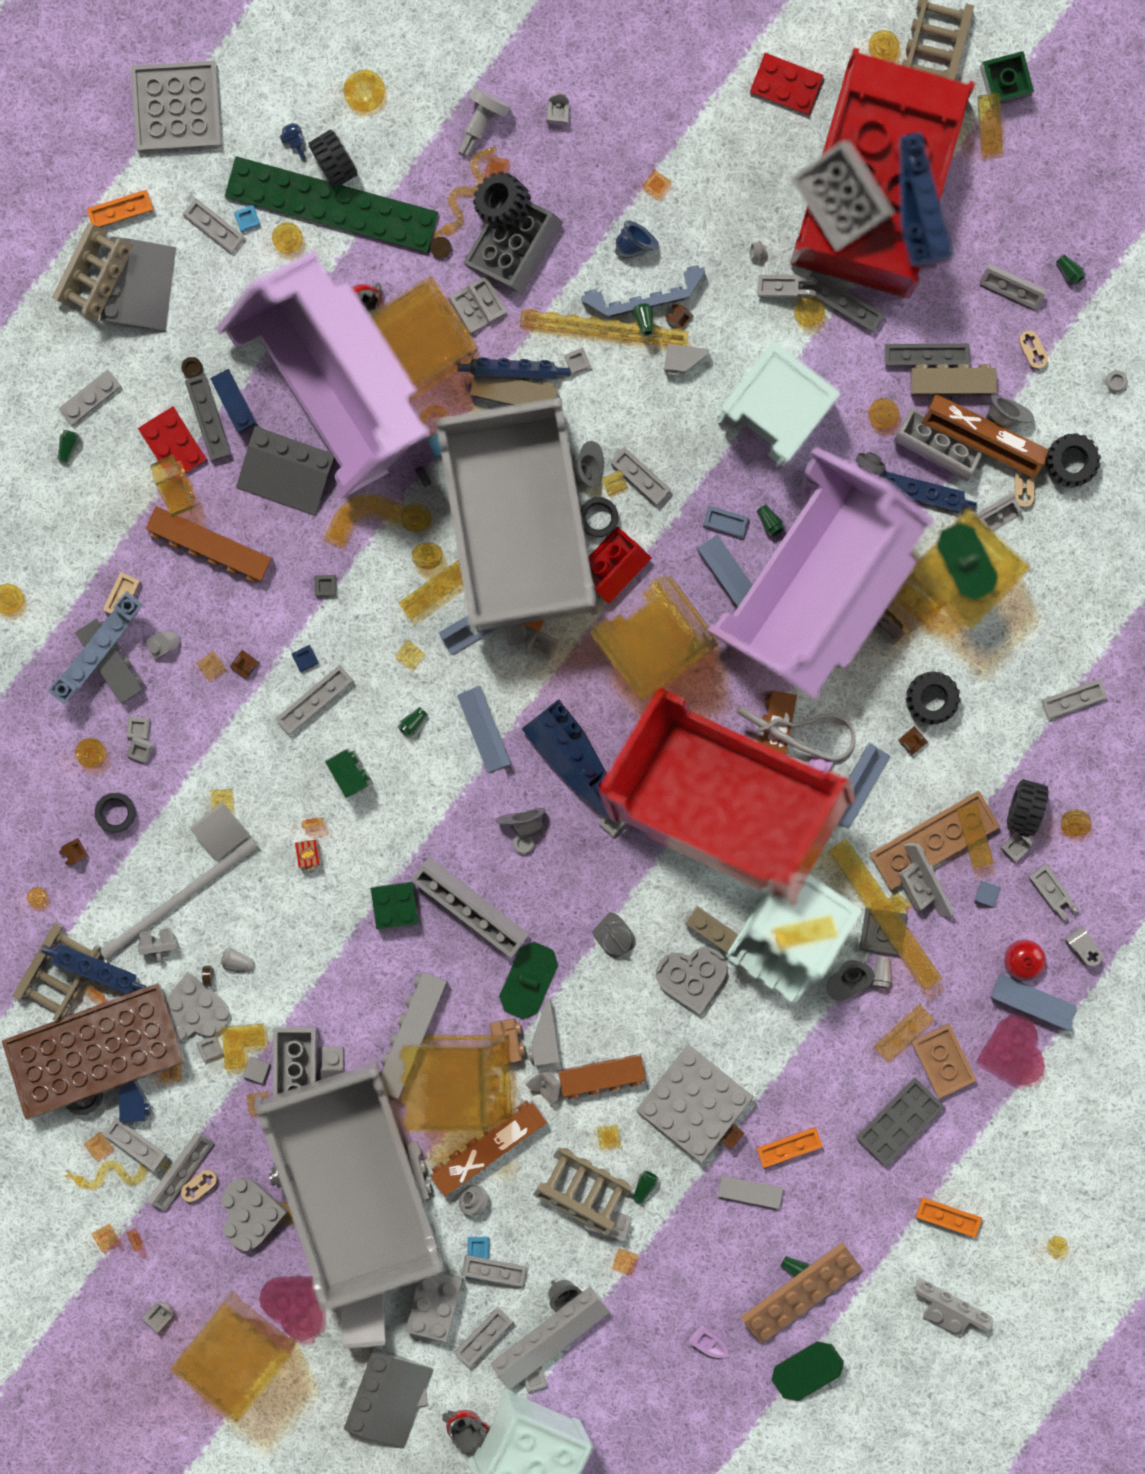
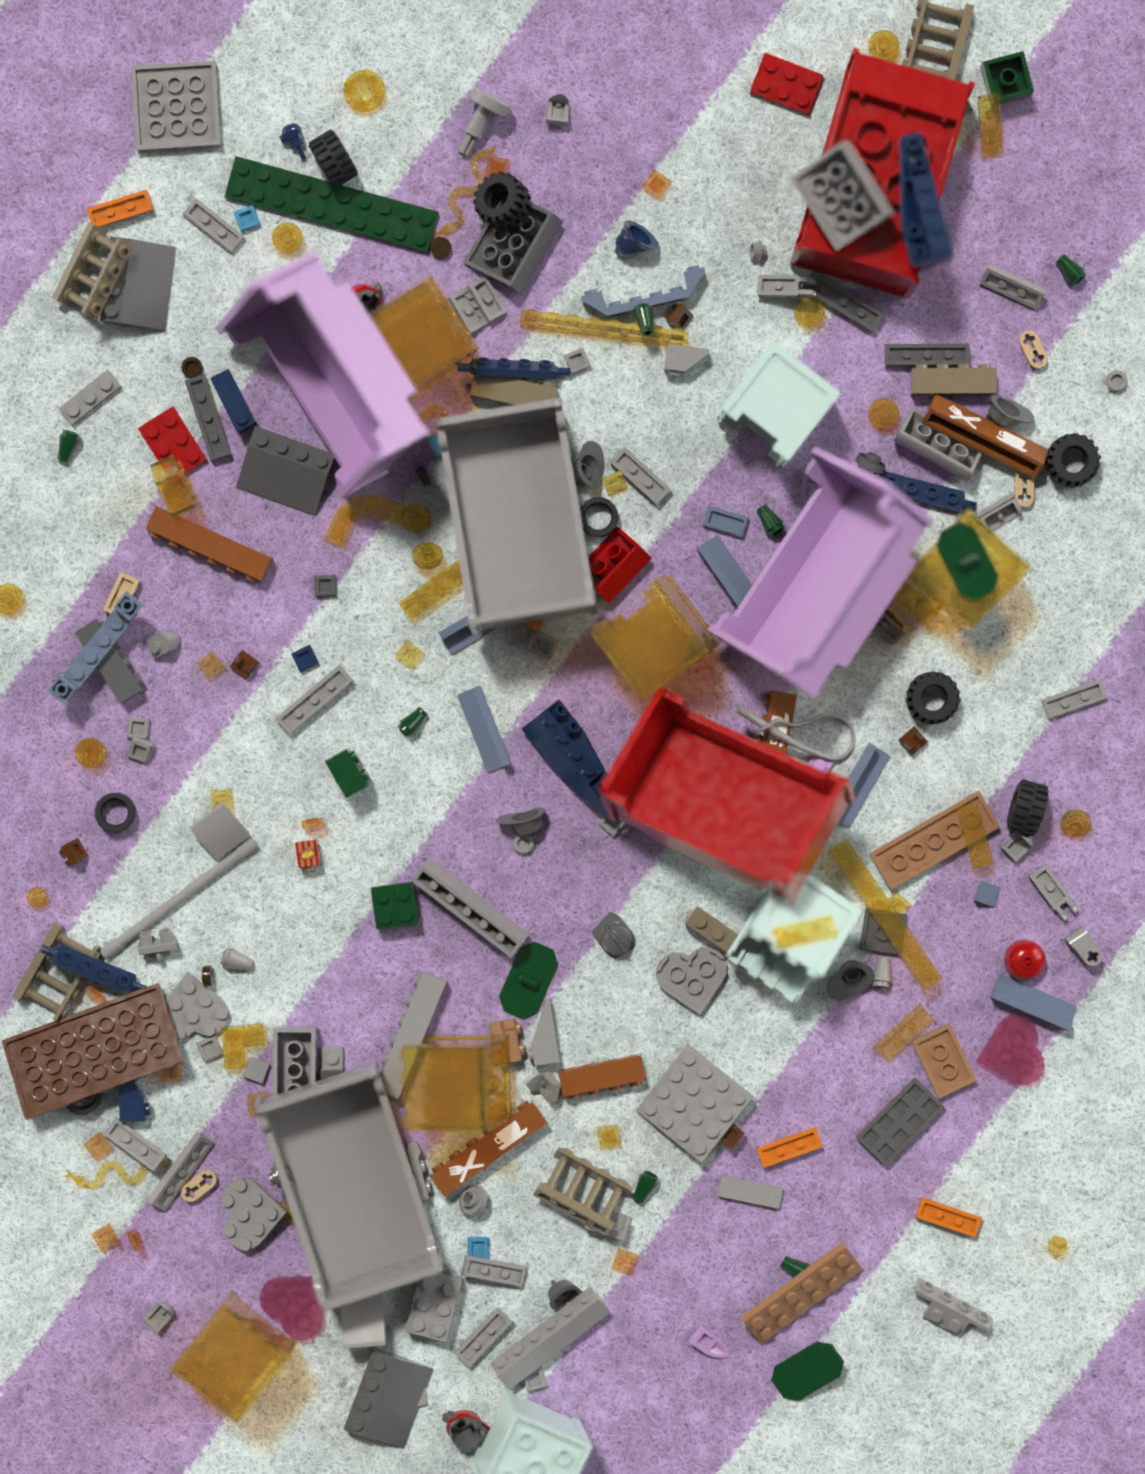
(922, 883): light grey bracket -> none

